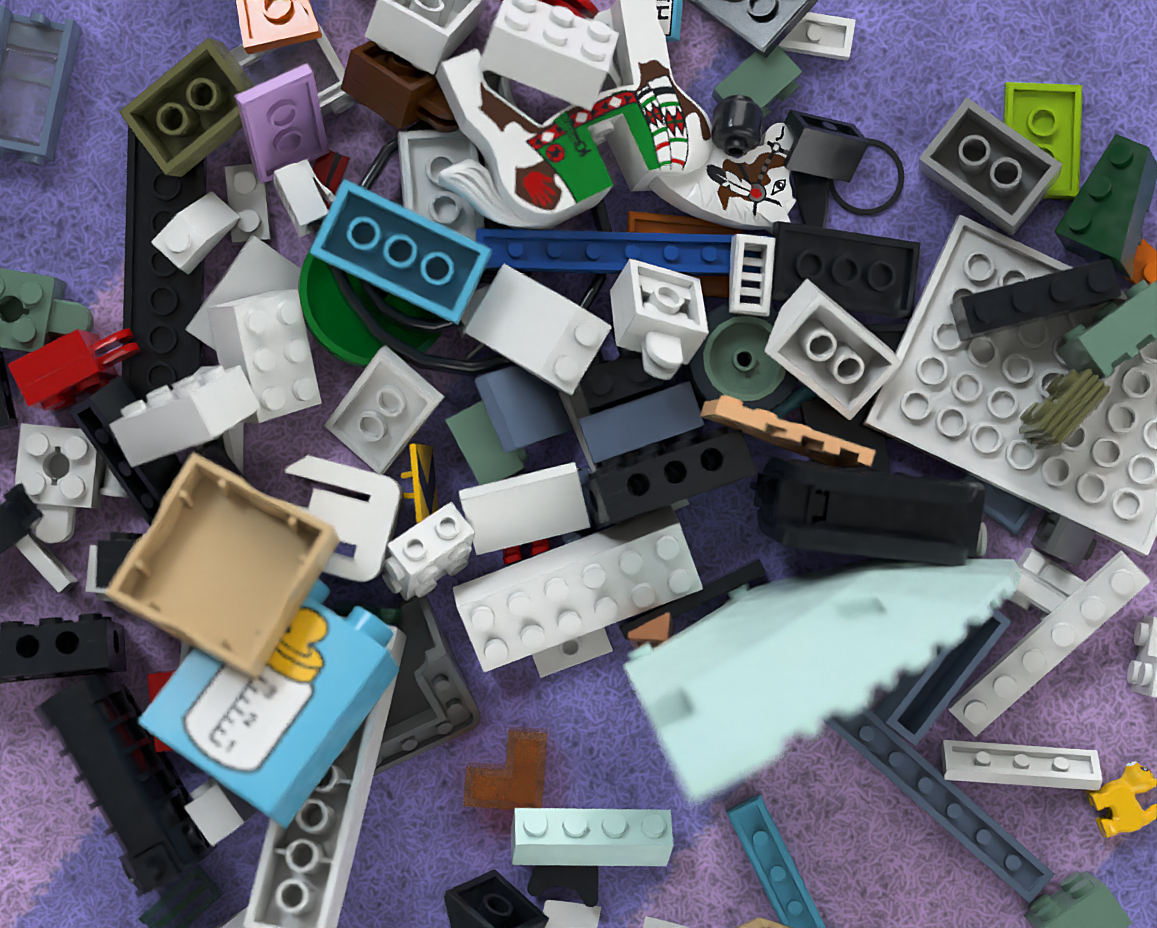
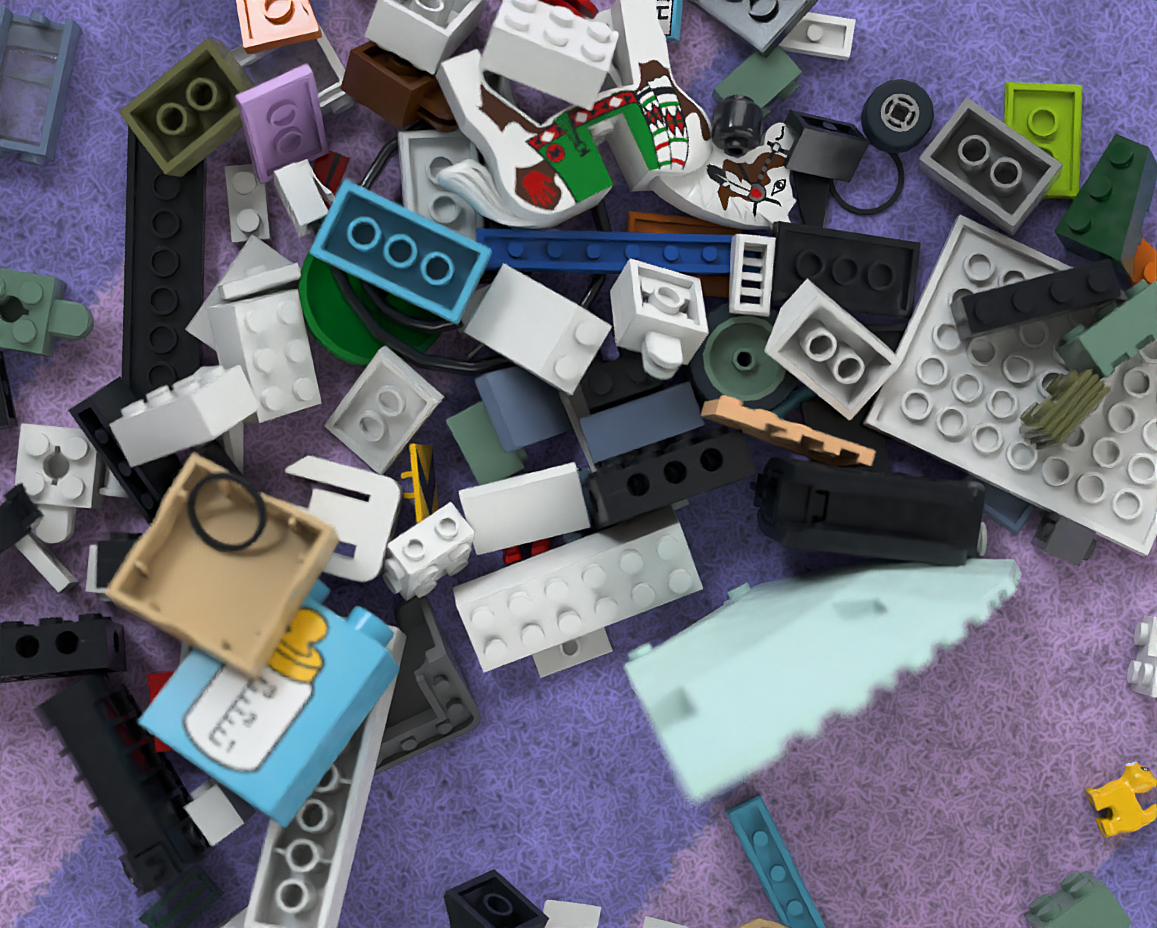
(70, 367): red brick -> none
(196, 231): white slope -> none
(201, 532): none -> black piece
(259, 279): none -> white plate
(386, 613): tile -> none
(510, 784): clear orange brick -> none
(579, 878): black piece -> none
(591, 837): light aqua brick -> none
(653, 632): nougat slope -> none
(710, 591): black tile -> none
(885, 124): none -> black wheel
(926, 692): sand blue brick -> none
(942, 800): sand blue plate -> none
(1021, 765): white plate -> none
(1042, 583): white brick -> none
(1049, 643): white plate -> none

